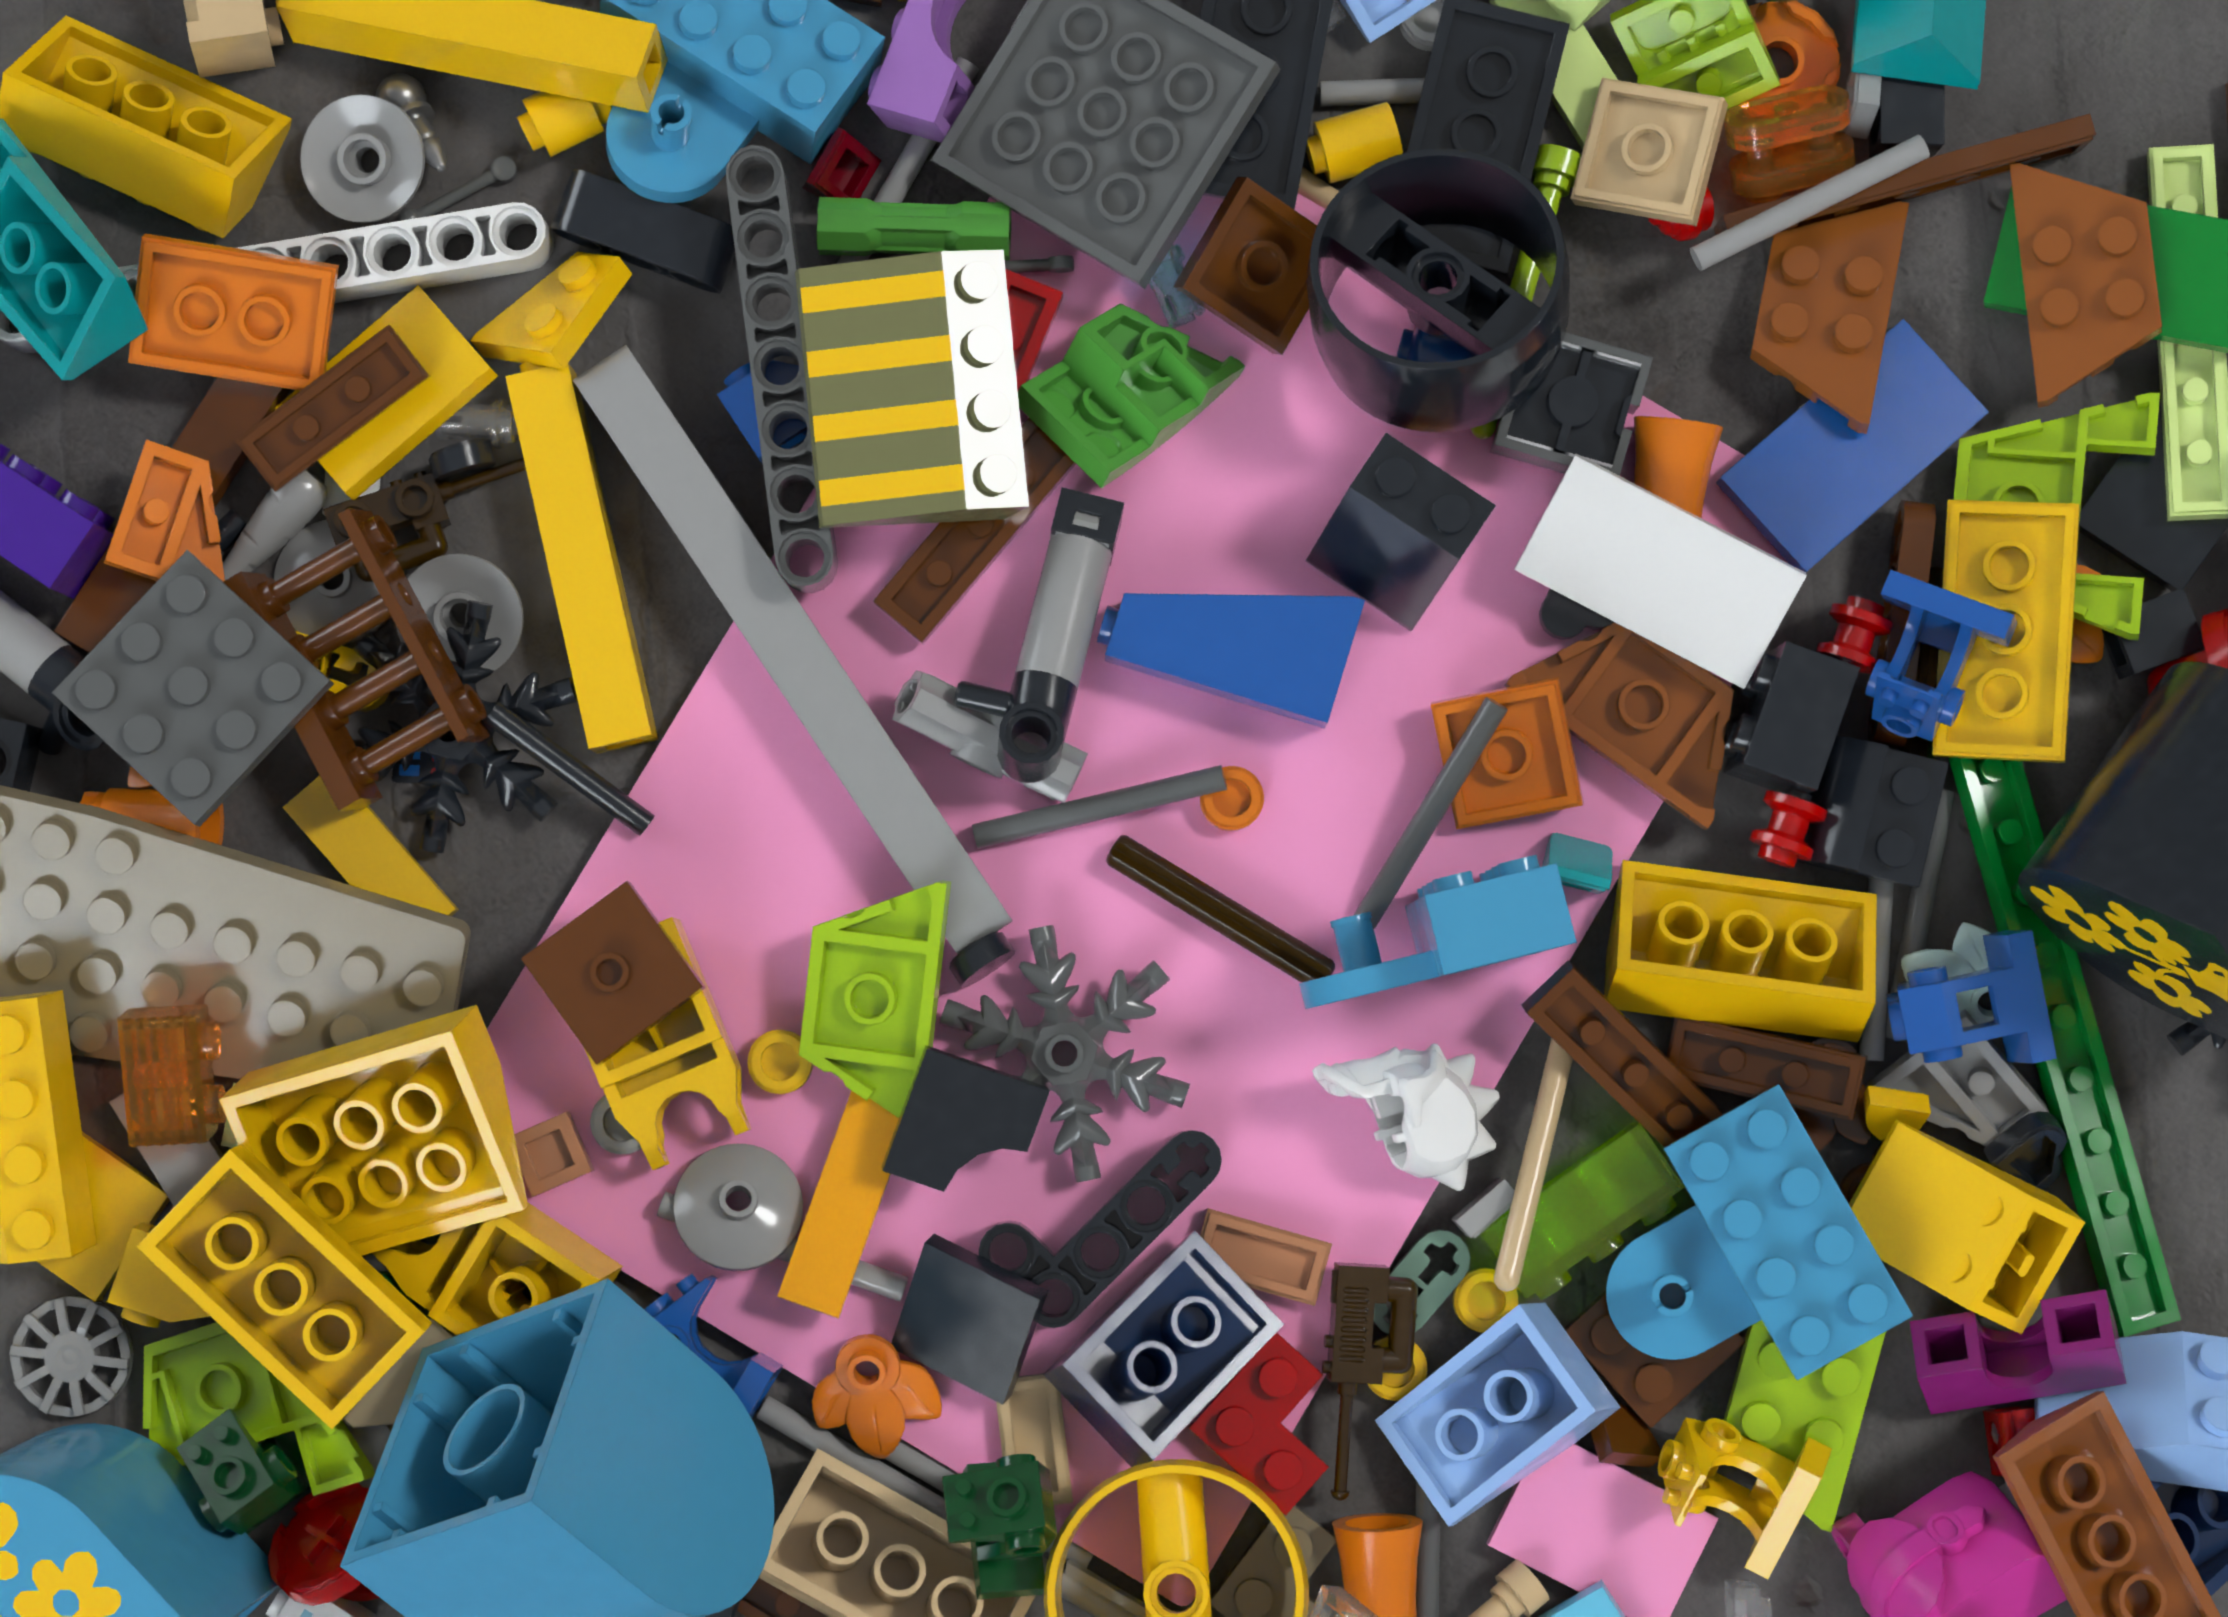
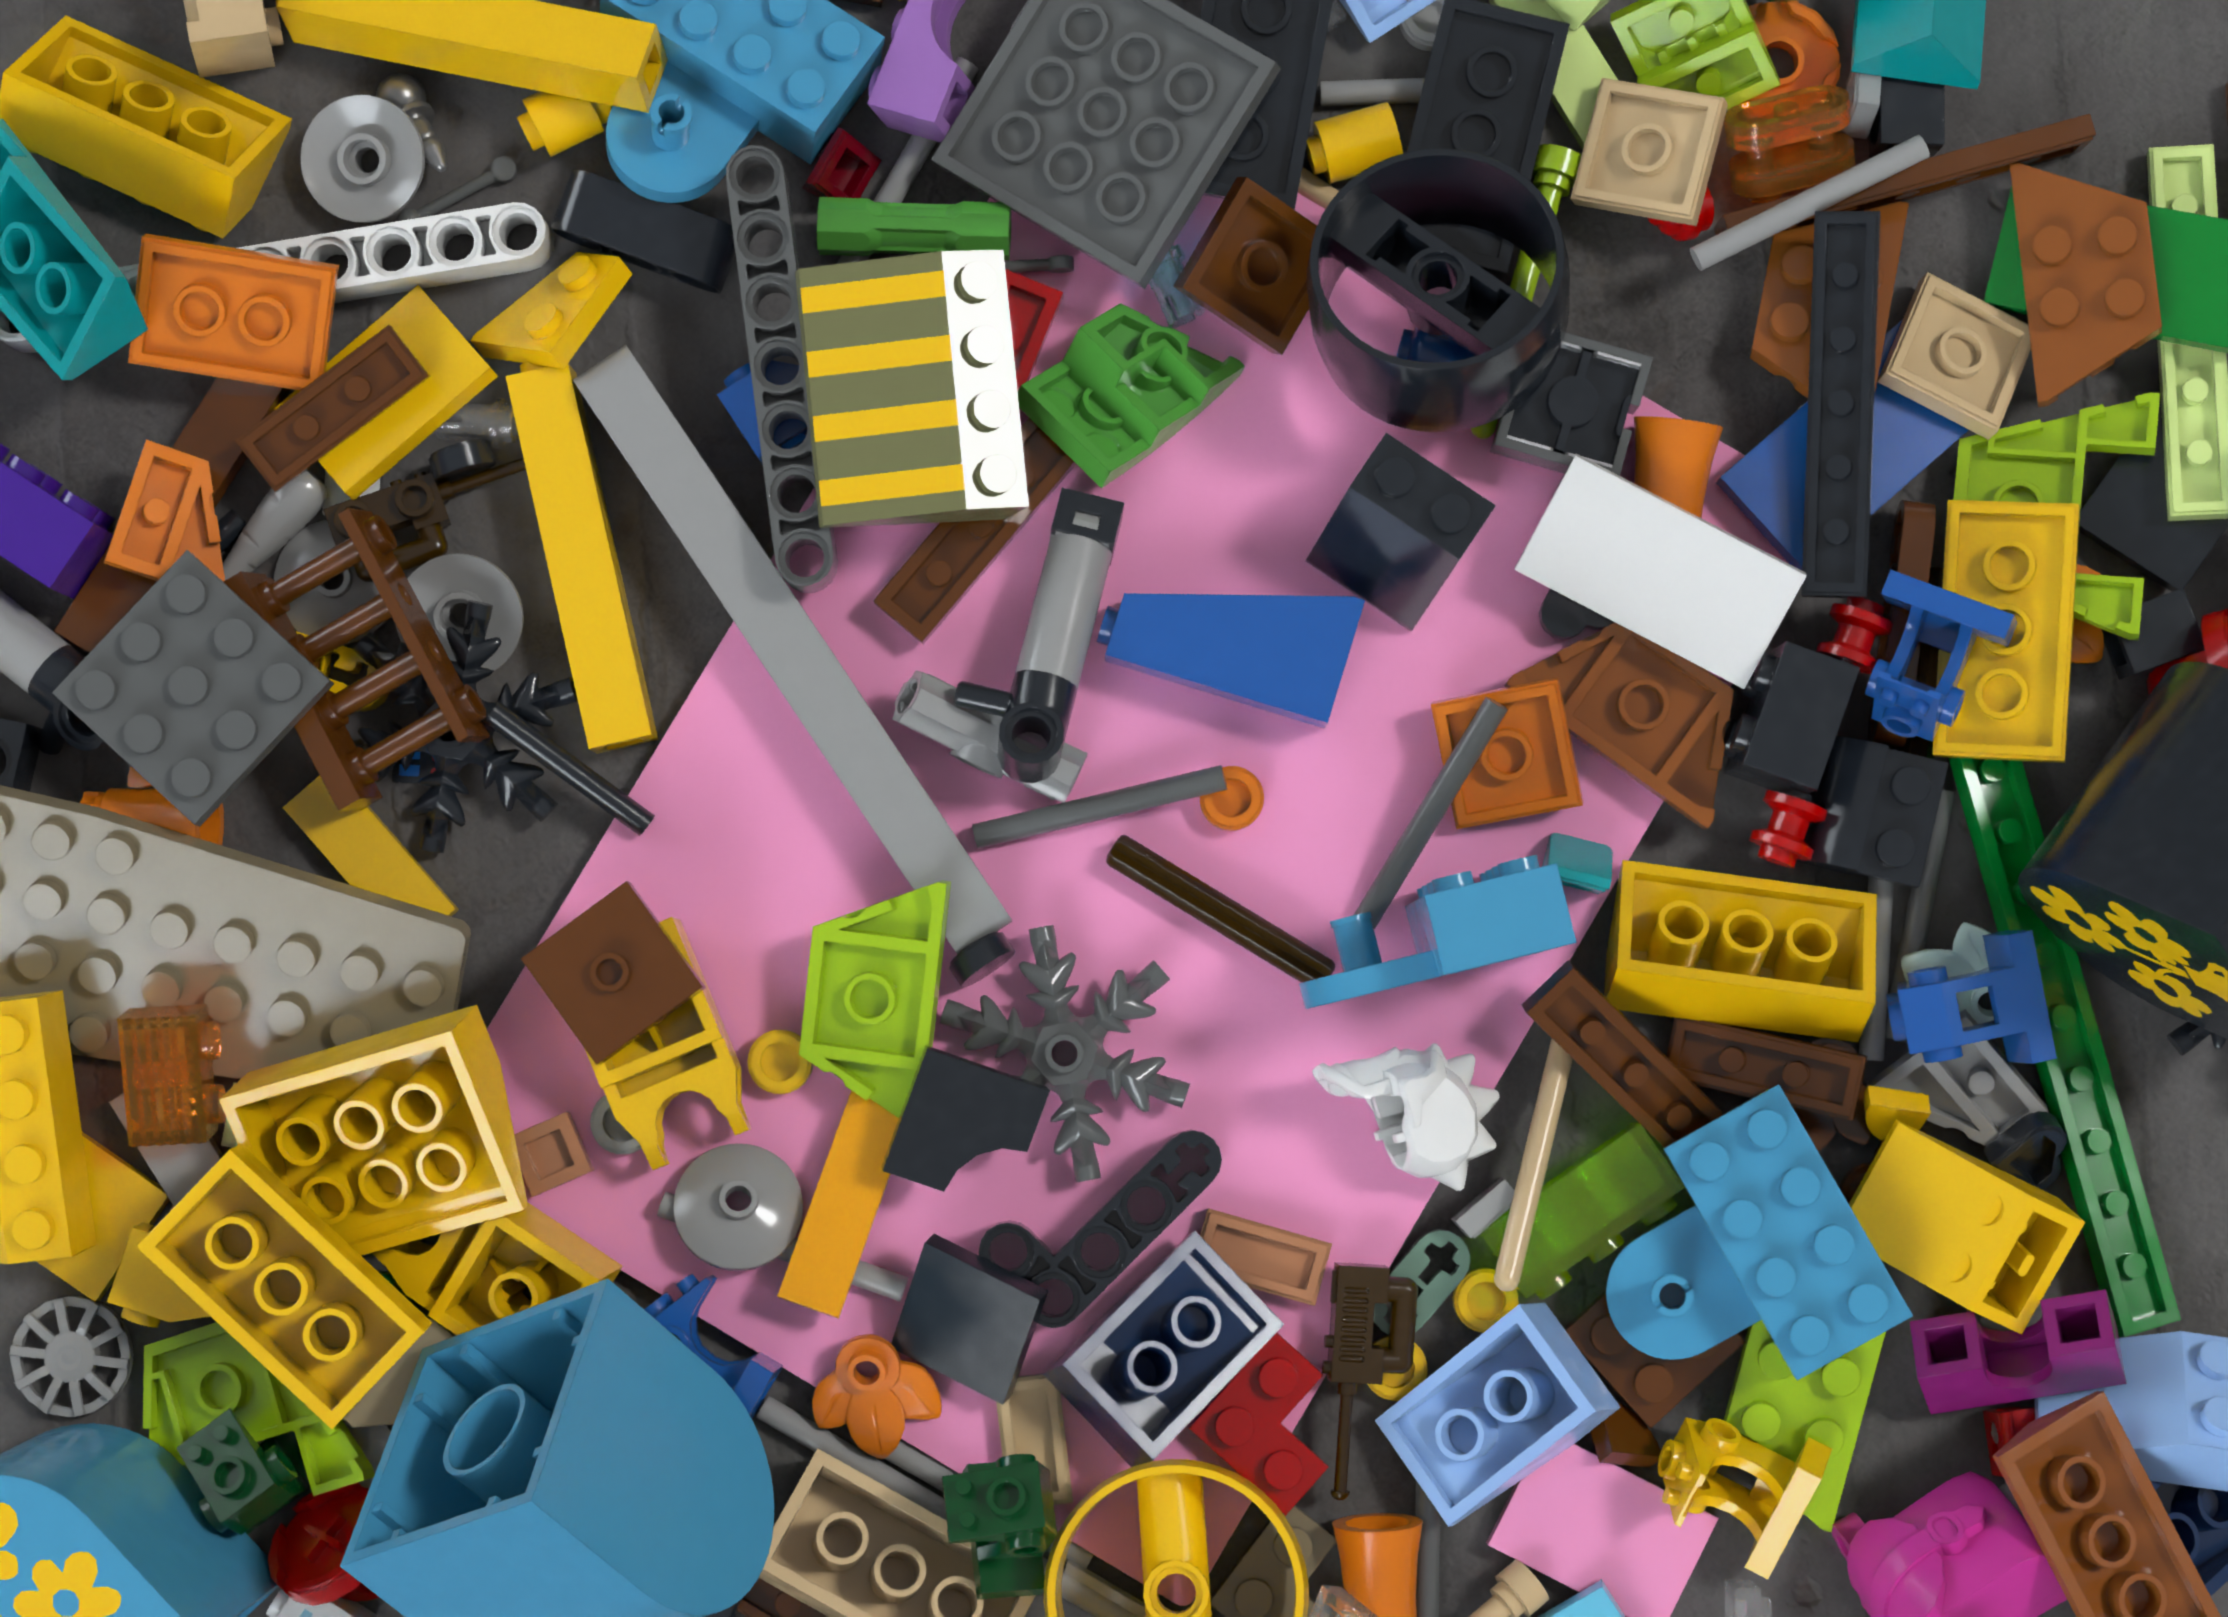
(1841, 404): none -> black tile
(1957, 356): none -> tan tile

